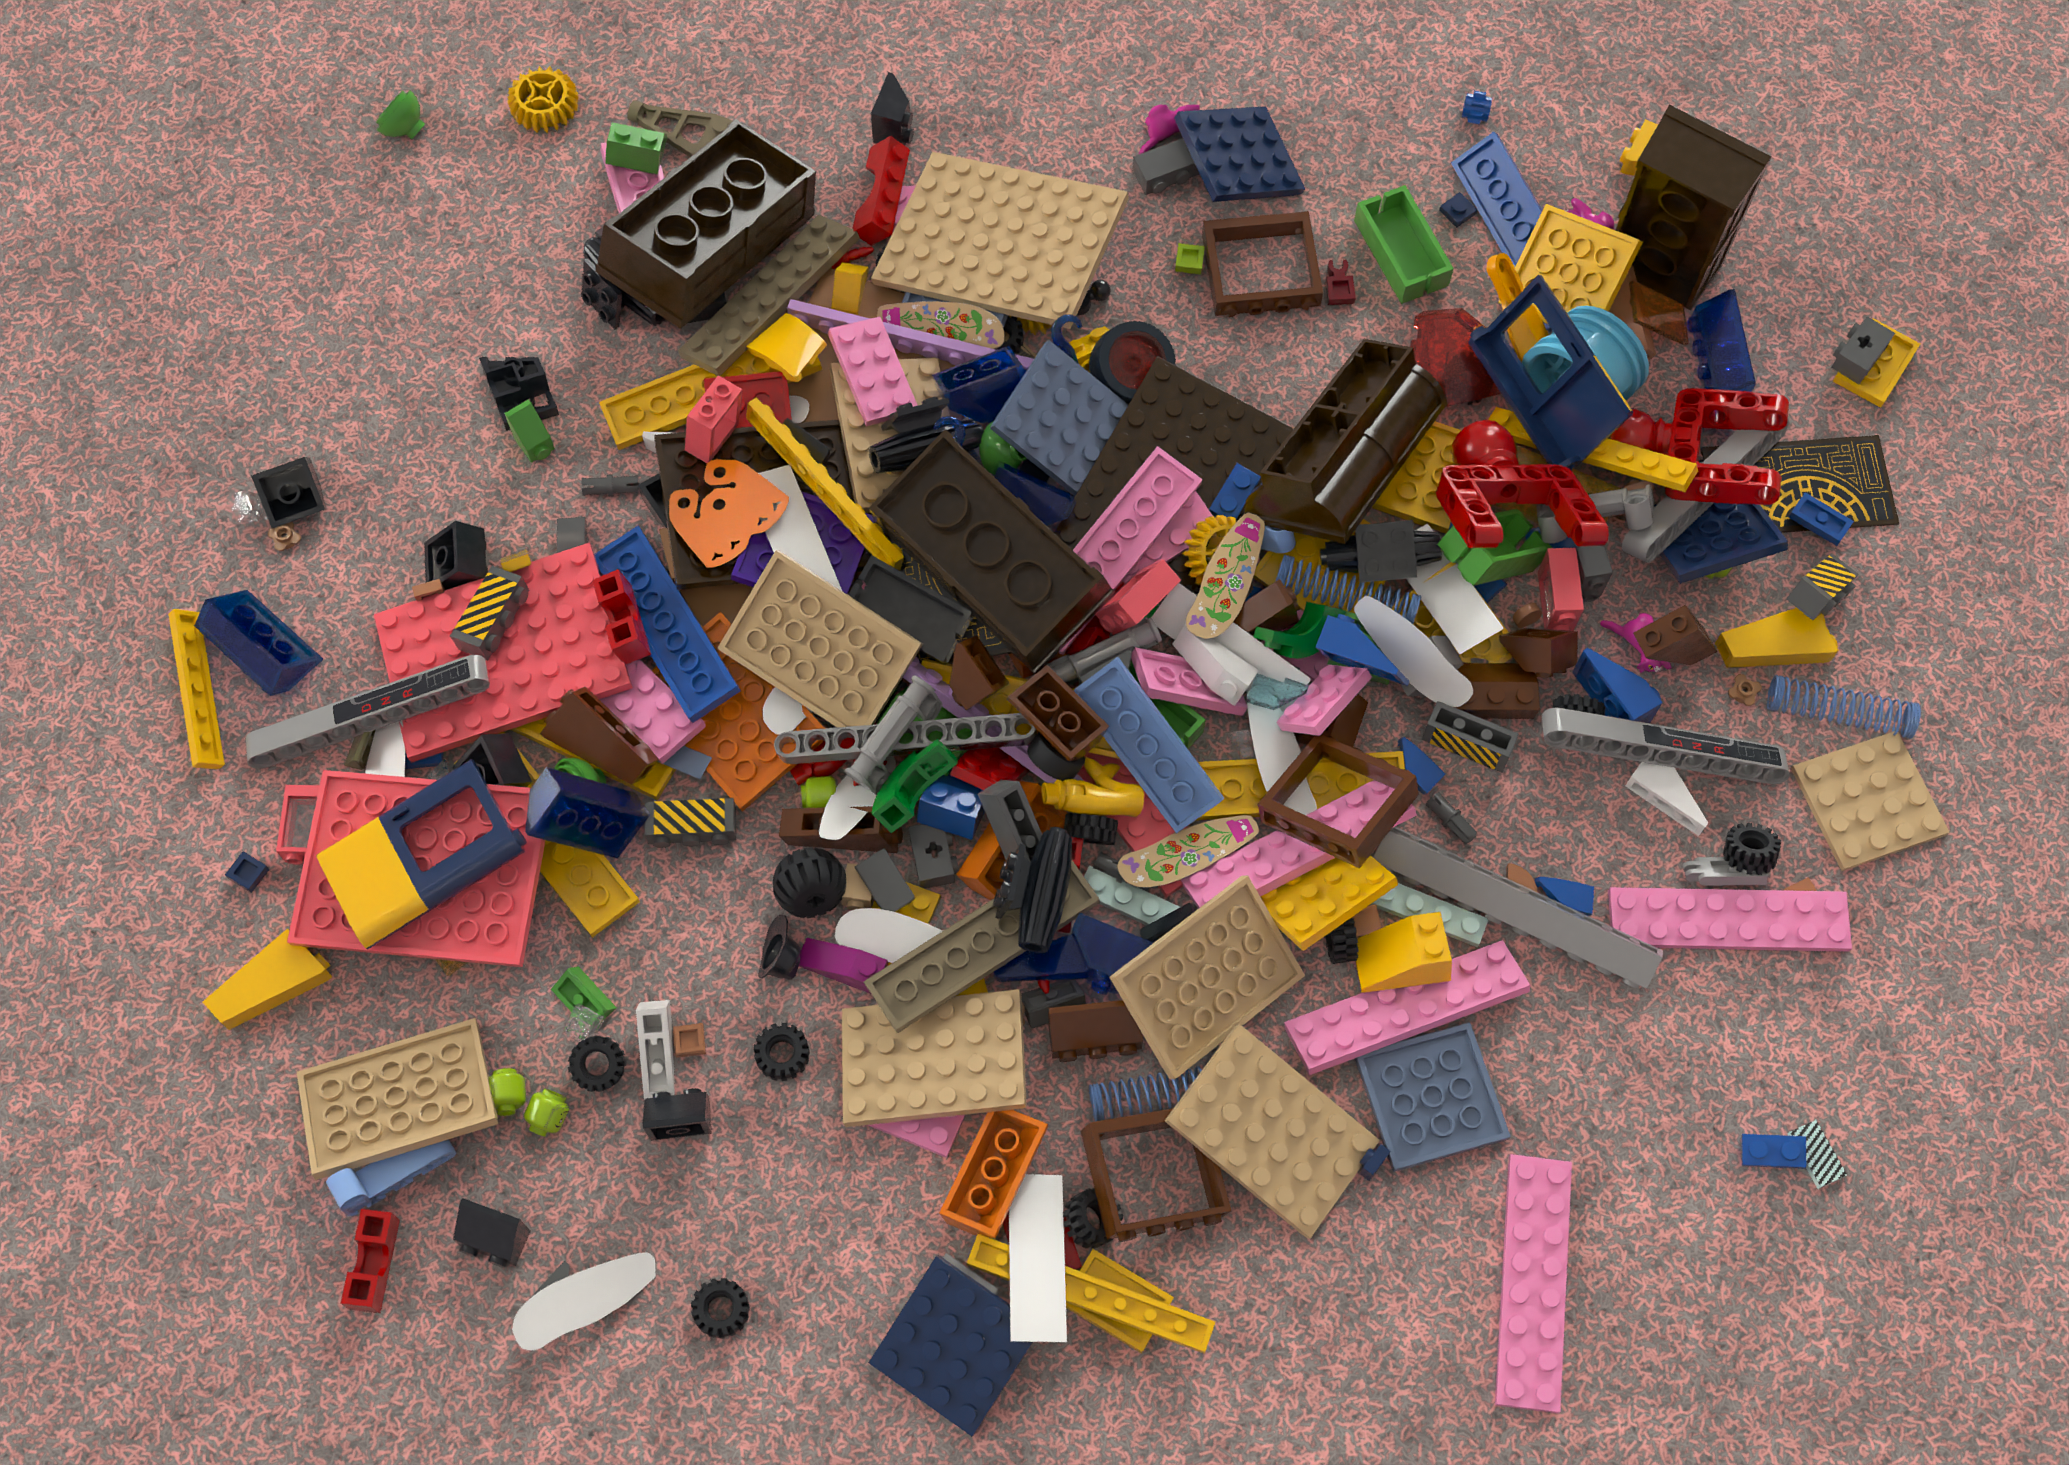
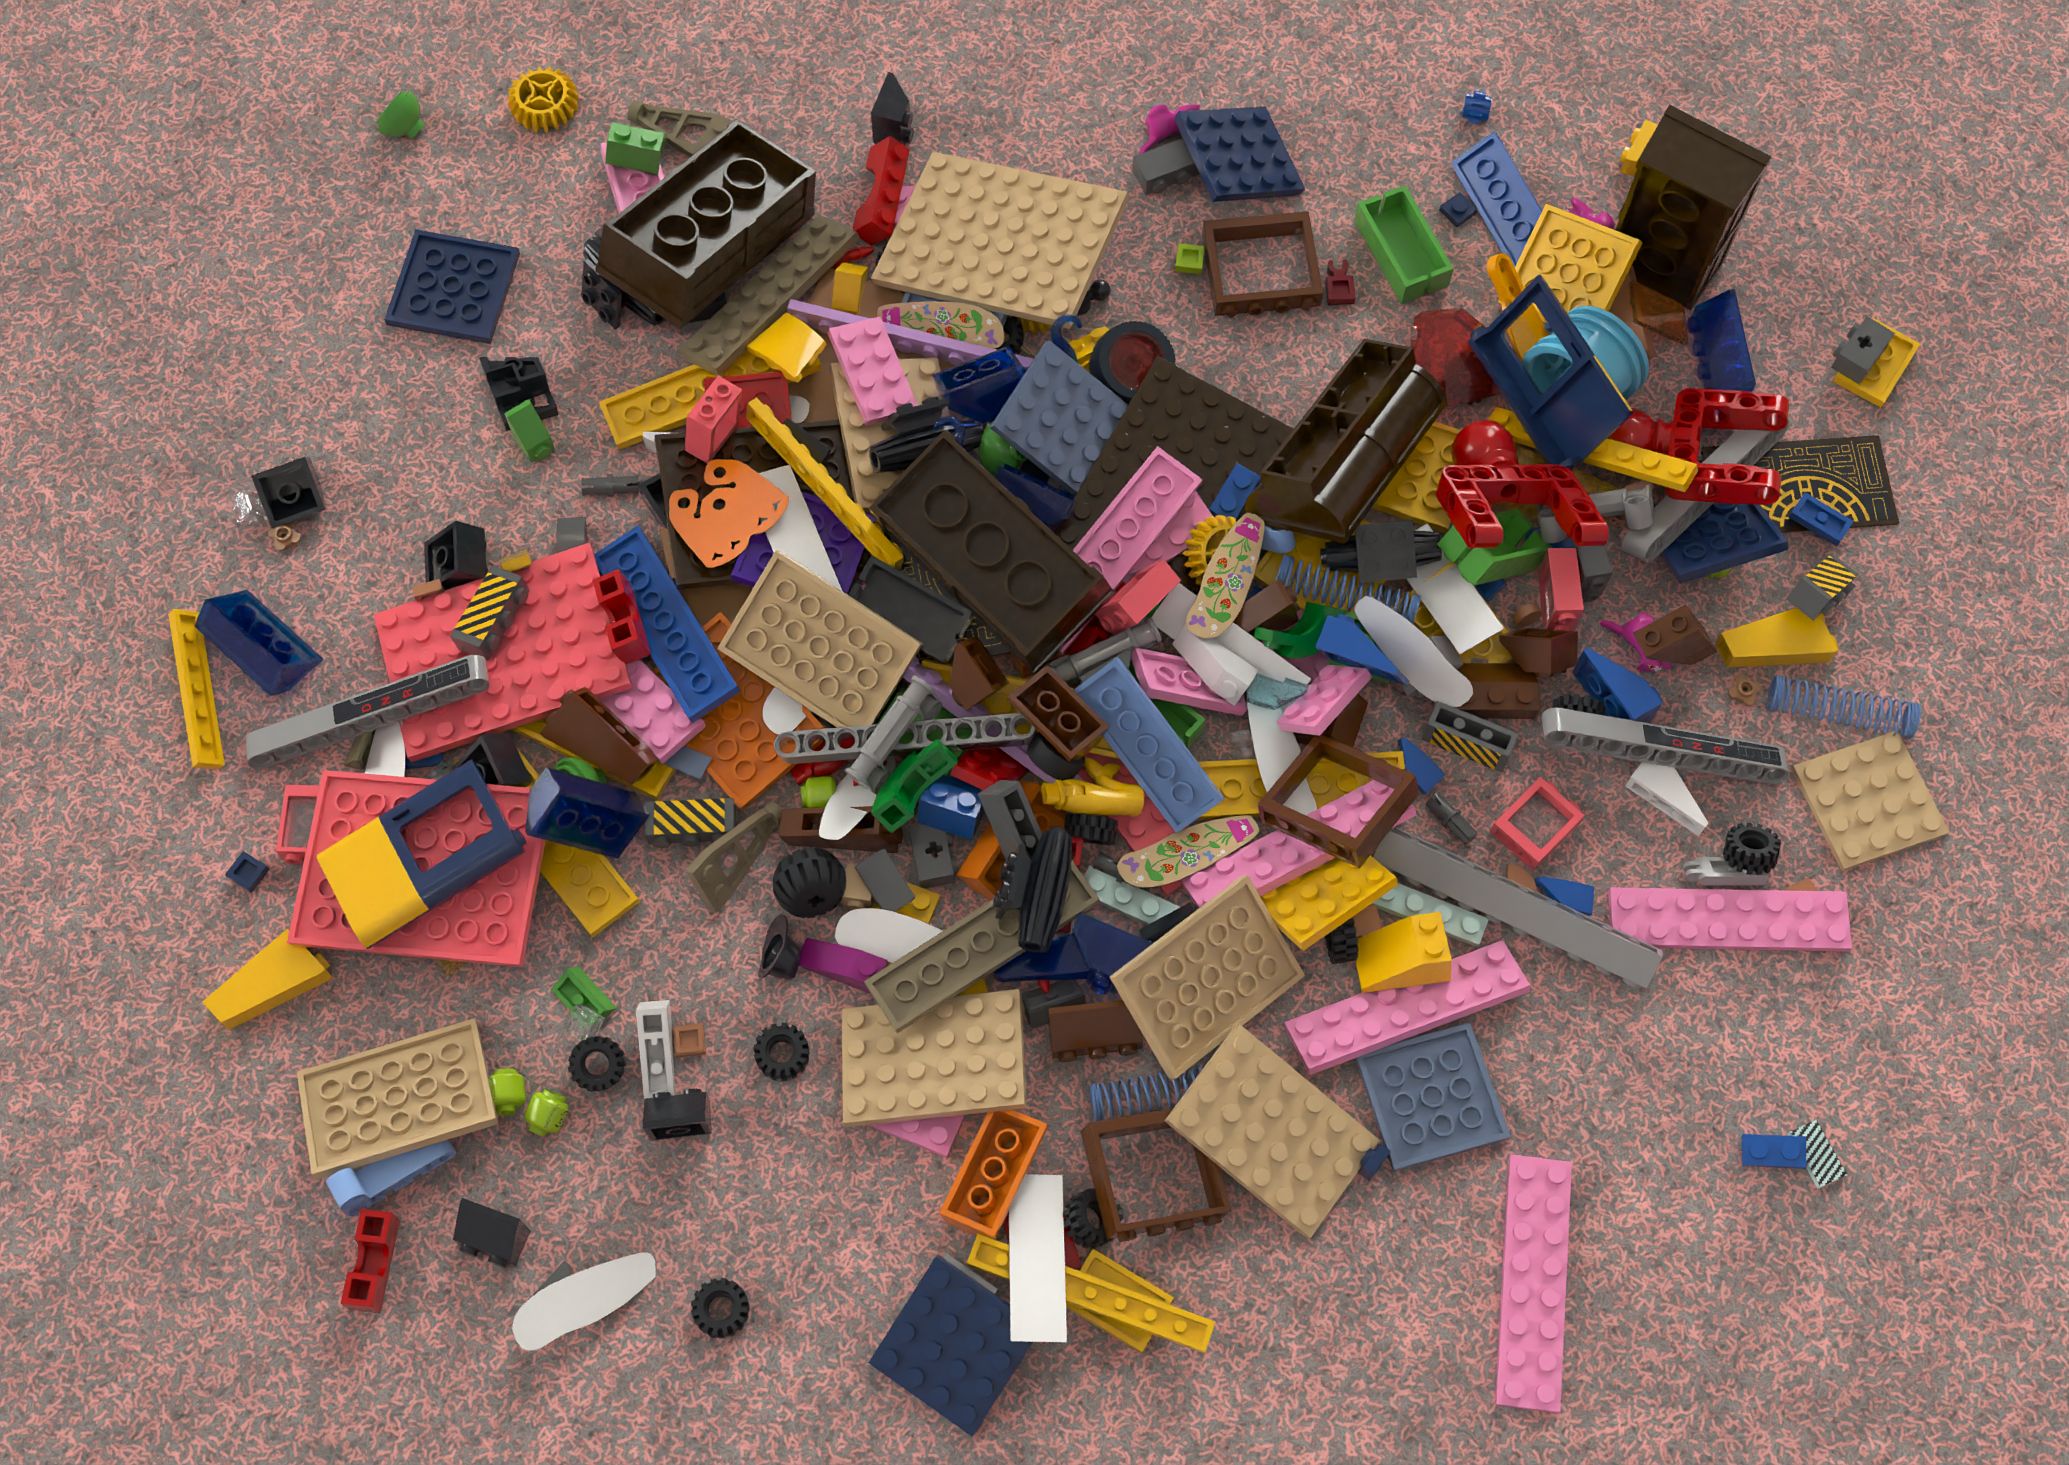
(452, 286): none -> dark blue plate
(707, 874): none -> dark tan plate
(1537, 823): none -> coral window

